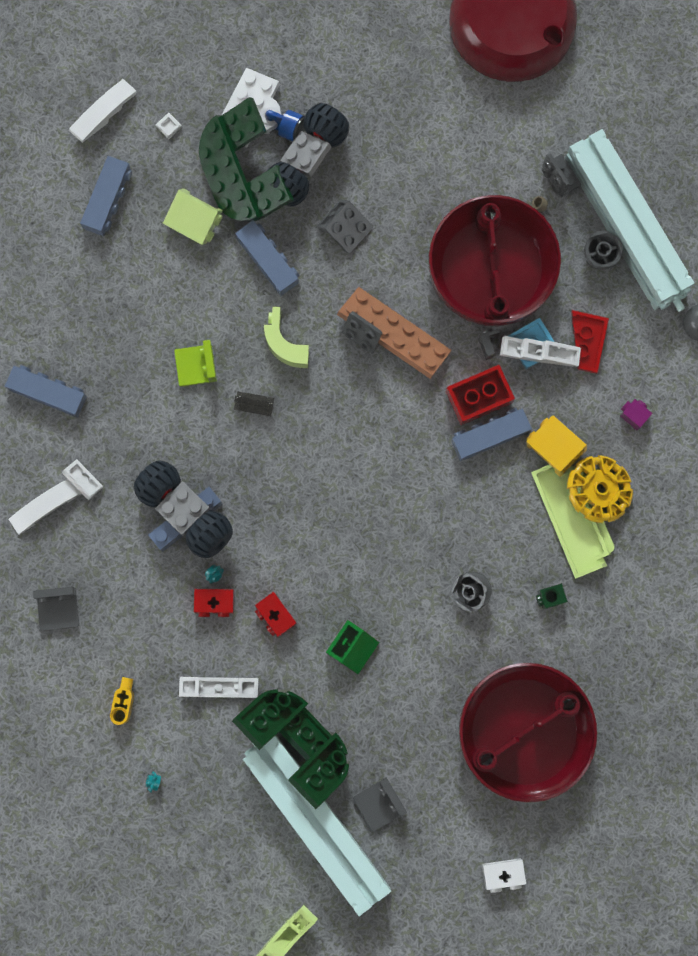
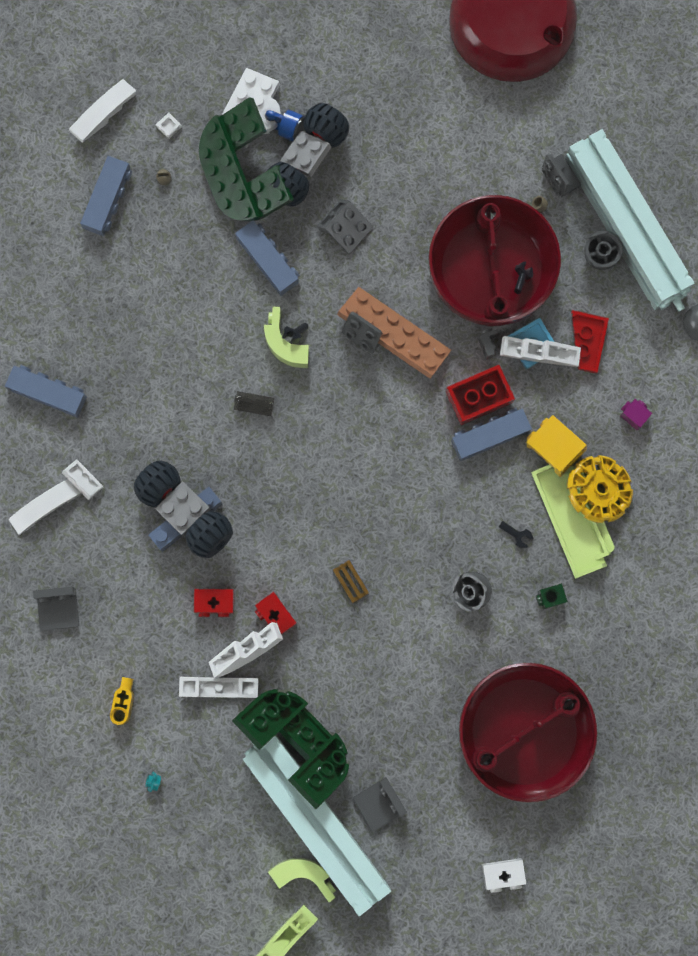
(163, 179): none -> dark tan hinge
(193, 217): yellowish green panel -> none
(195, 364): lime bracket -> none
(213, 573): teal plate -> none
(247, 650): none -> white slope
(294, 333): none -> black bar
(303, 868): none -> yellowish green arch
(342, 567): none -> pearl gold tile
(352, 647): green slope -> none
(517, 534): none -> black bar
(523, 275): none -> black bar

